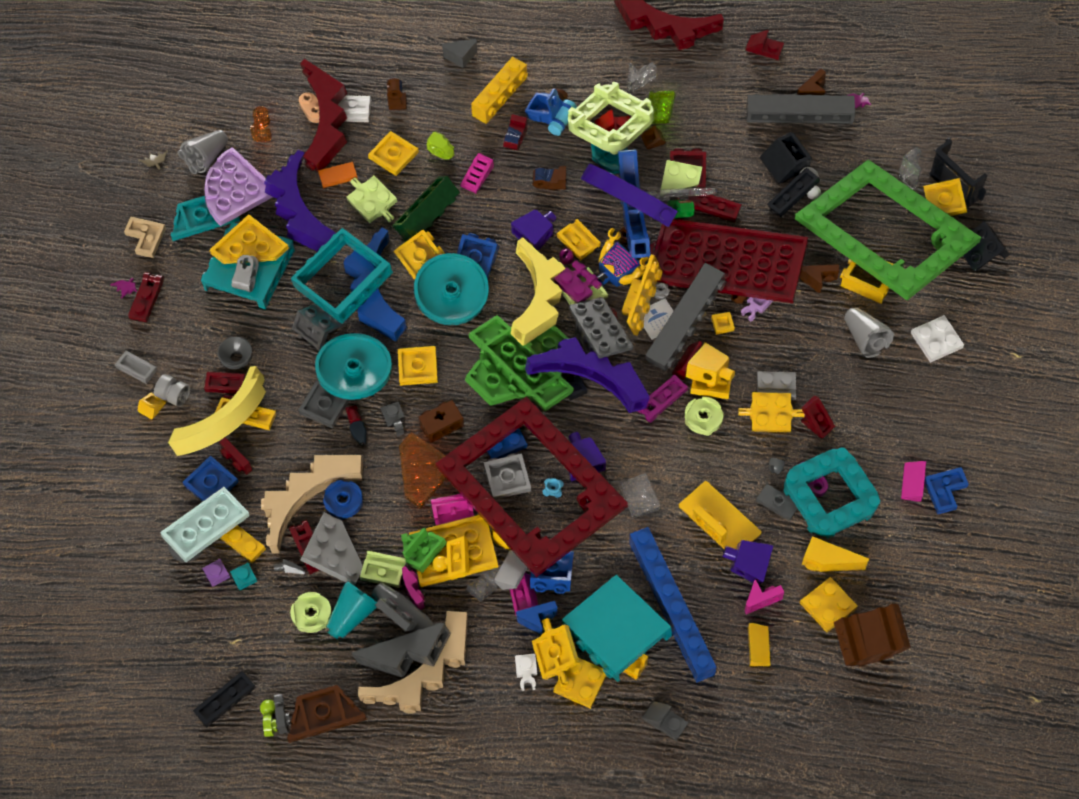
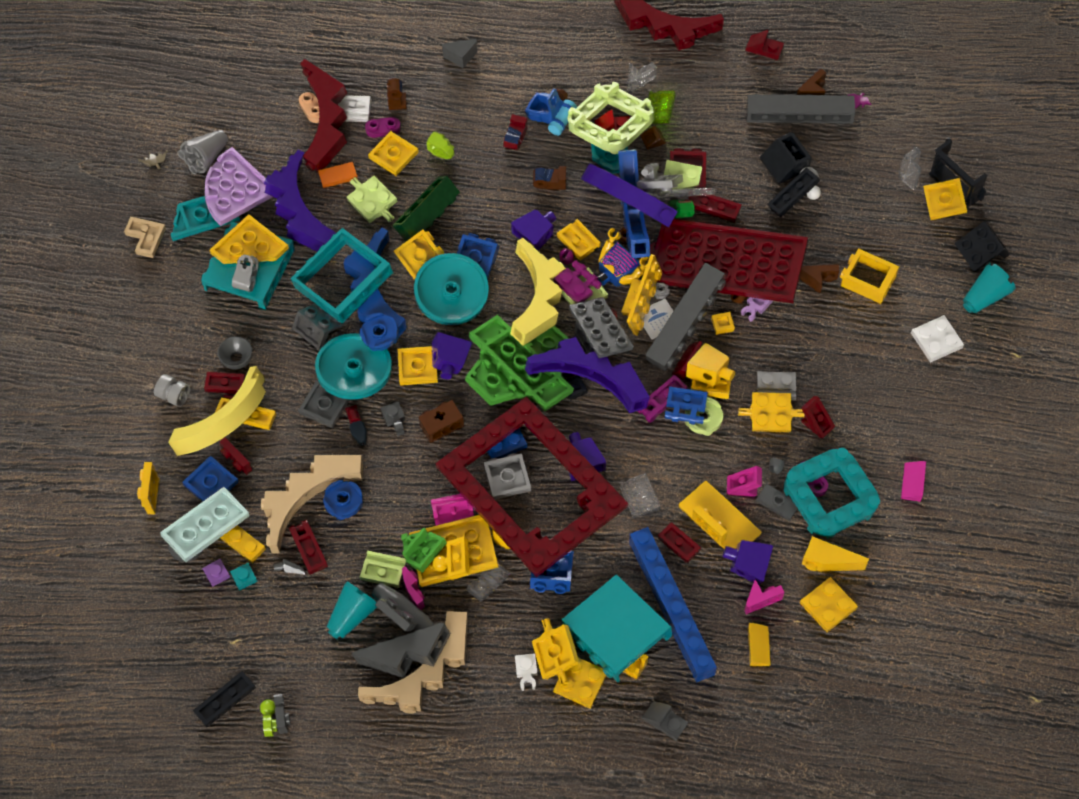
(125, 286): magenta piece -> none
(136, 367): light grey tile -> none
(146, 297): dark red plate -> none
(149, 487): none -> yellow plate
(150, 405): yellow slope -> none
(261, 120): clear orange leg -> none
(301, 607): yellowish green plate -> none
(322, 712): reddish brown wing -> none
(333, 551): light grey plate -> none
(382, 127): none -> magenta plate
(382, 341): none -> blue plate
(419, 469): clear orange plate -> none
(449, 354): none -> dark purple torso
(480, 162): dark pink slope -> none
(499, 90): yellow brick -> none
(510, 572): light grey slope -> none
(523, 596): dark pink slope -> none
(531, 616): blue slope -> none
(553, 482): medium azure plate -> none
(653, 181): none -> light grey plate
(679, 542): none -> dark red plate
(687, 400): none -> blue plate
(745, 482): none -> dark pink slope
(868, 332): light grey cone -> none
(872, 635): reddish brown slope -> none
(905, 282): bright green plate -> none
(941, 487): blue plate -> none
(988, 289): none -> teal cone

